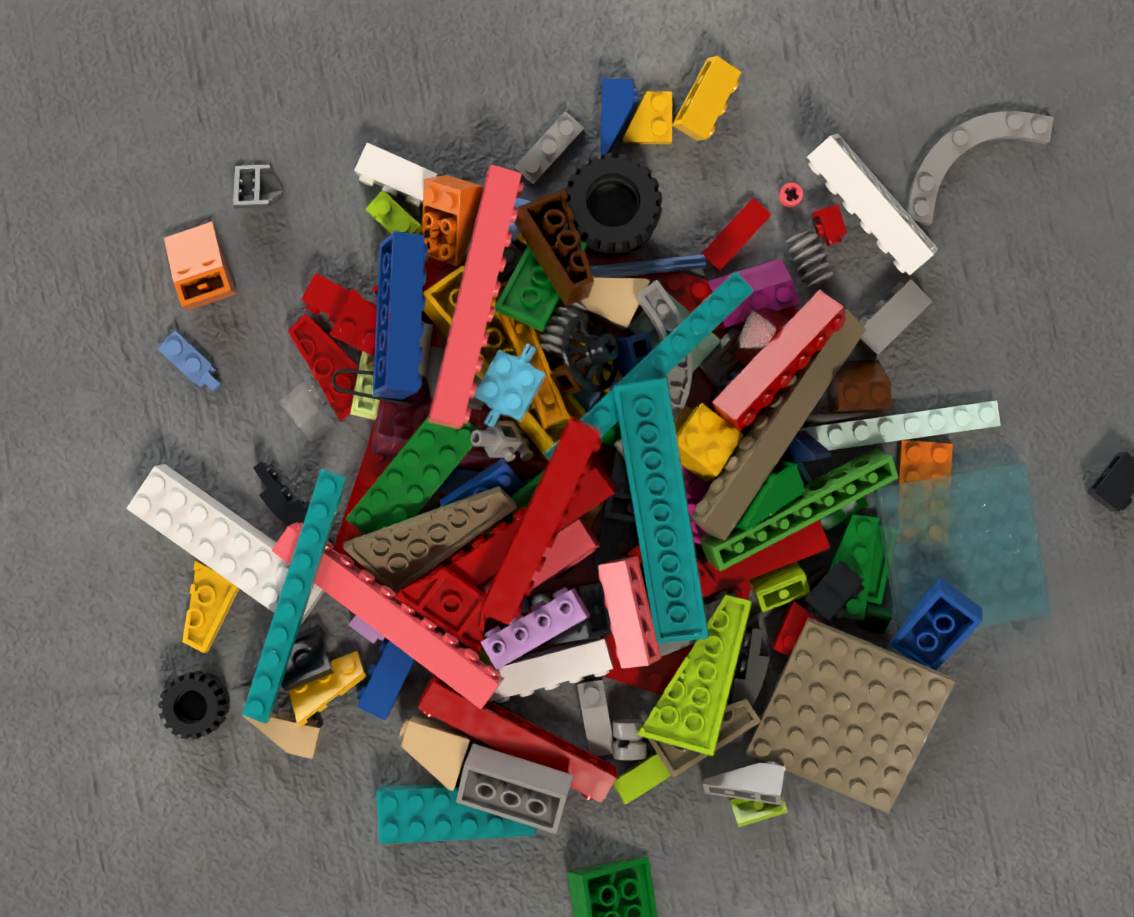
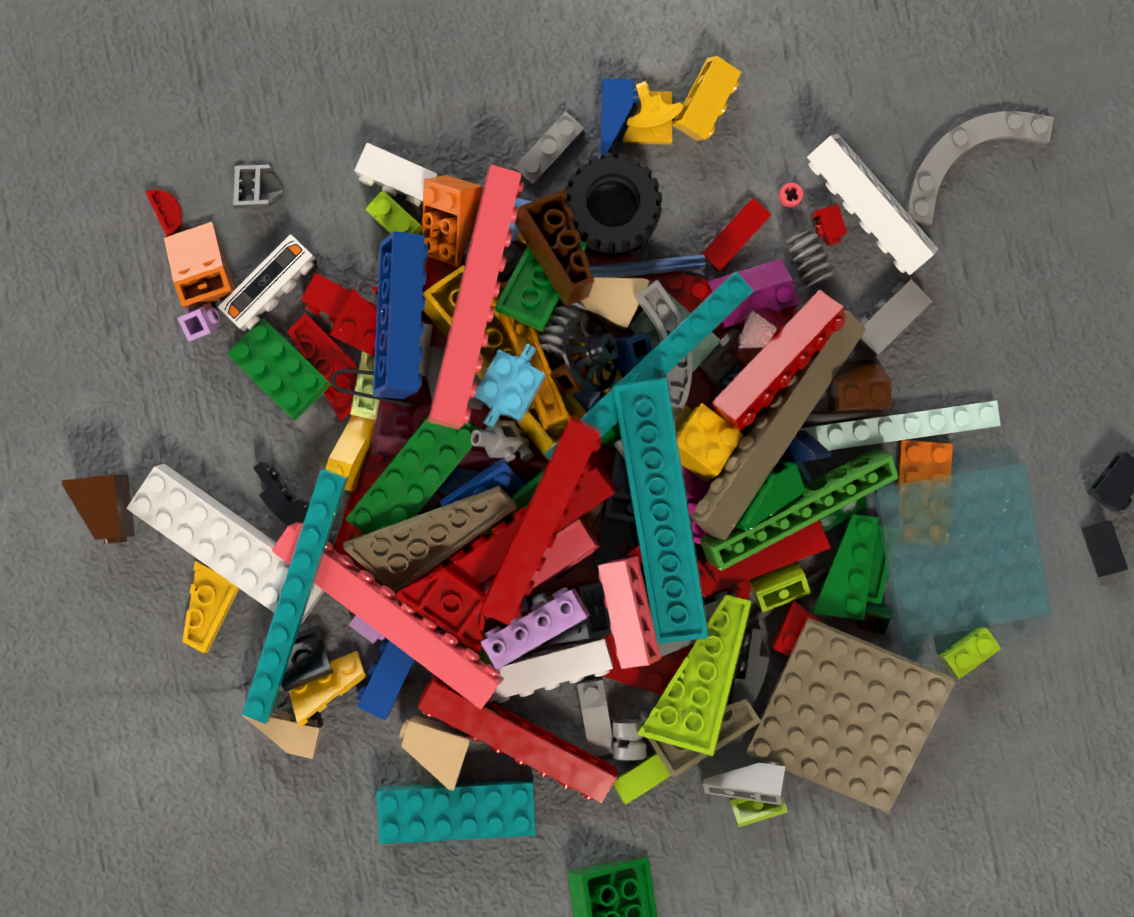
(103, 505): none -> reddish brown slope
(166, 209): none -> red tile
(179, 720): black tyre -> none
(190, 361): medium blue hinge -> none
(199, 321): none -> lavender brick
(267, 283): none -> white brick
(279, 369): none -> green plate
(351, 450): none -> yellow slope
(514, 788): light grey slope -> none
(654, 110): none -> yellow piece
(835, 590): black brick -> none
(937, 625): blue slope -> none
(969, 652): none -> lime brick
(1104, 548): none -> black slope

